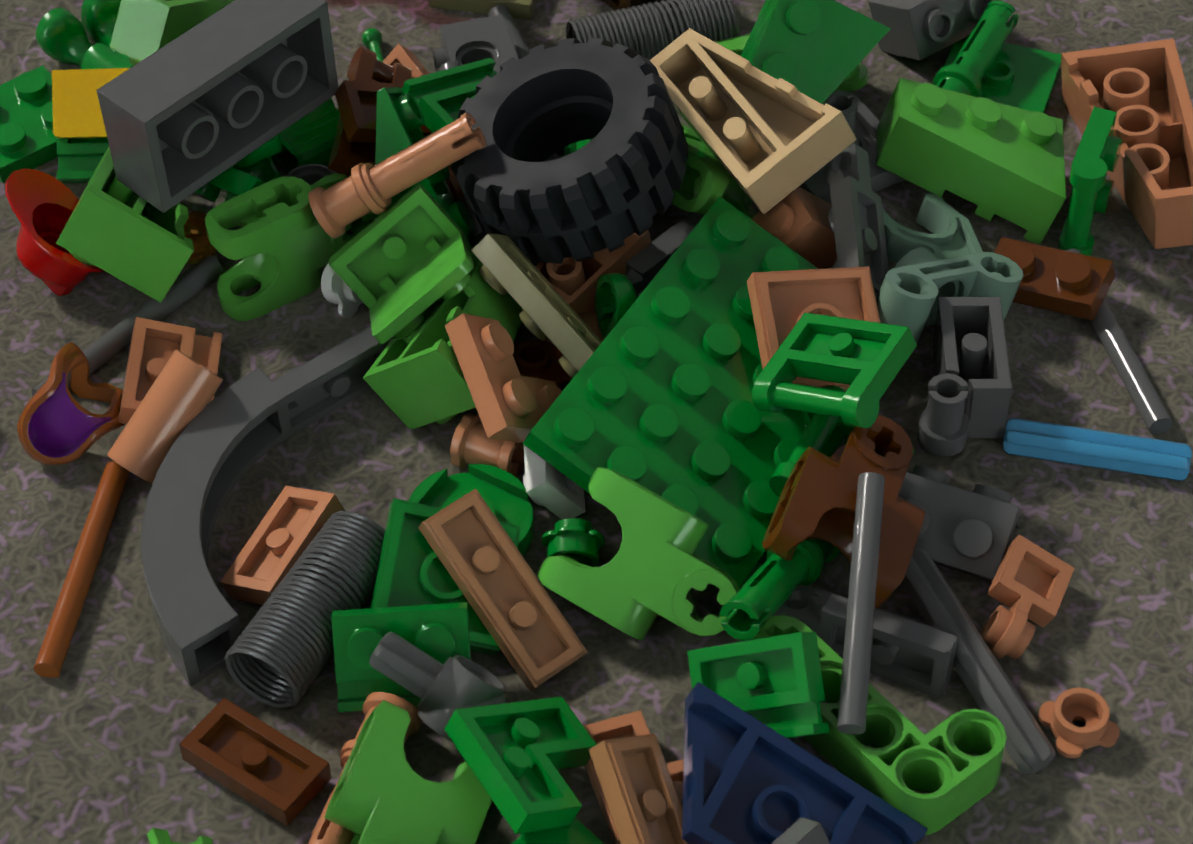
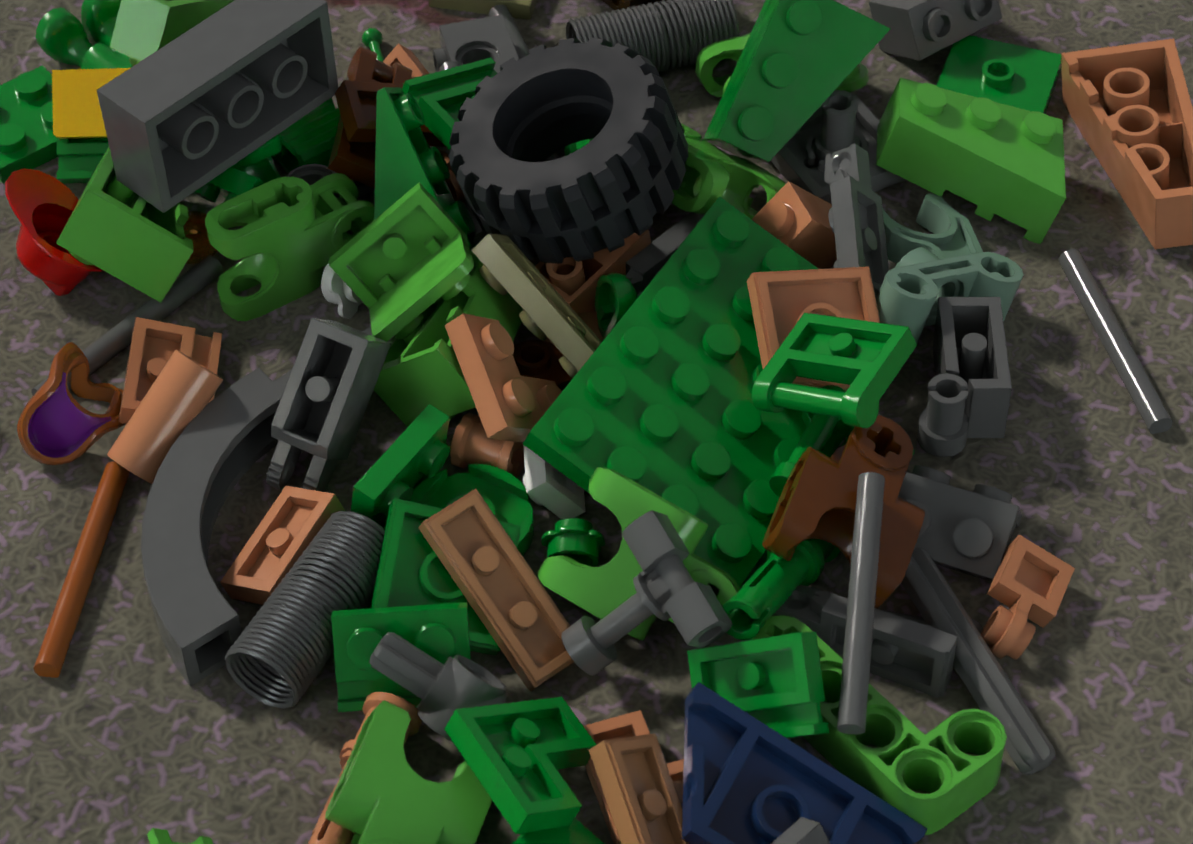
(255, 761): reddish brown plate -> none
(324, 401): none -> dark grey hinge
(371, 186): nougat pin -> none
(404, 465): none -> green plate
(661, 589): none -> dark grey bar
(749, 120): tan wedge -> none
(978, 50): green pin -> none
(1059, 278): reddish brown plate -> none
(1083, 706): nougat plate -> none
(1090, 188): green plate -> none
(1097, 449): dark azure axle -> none

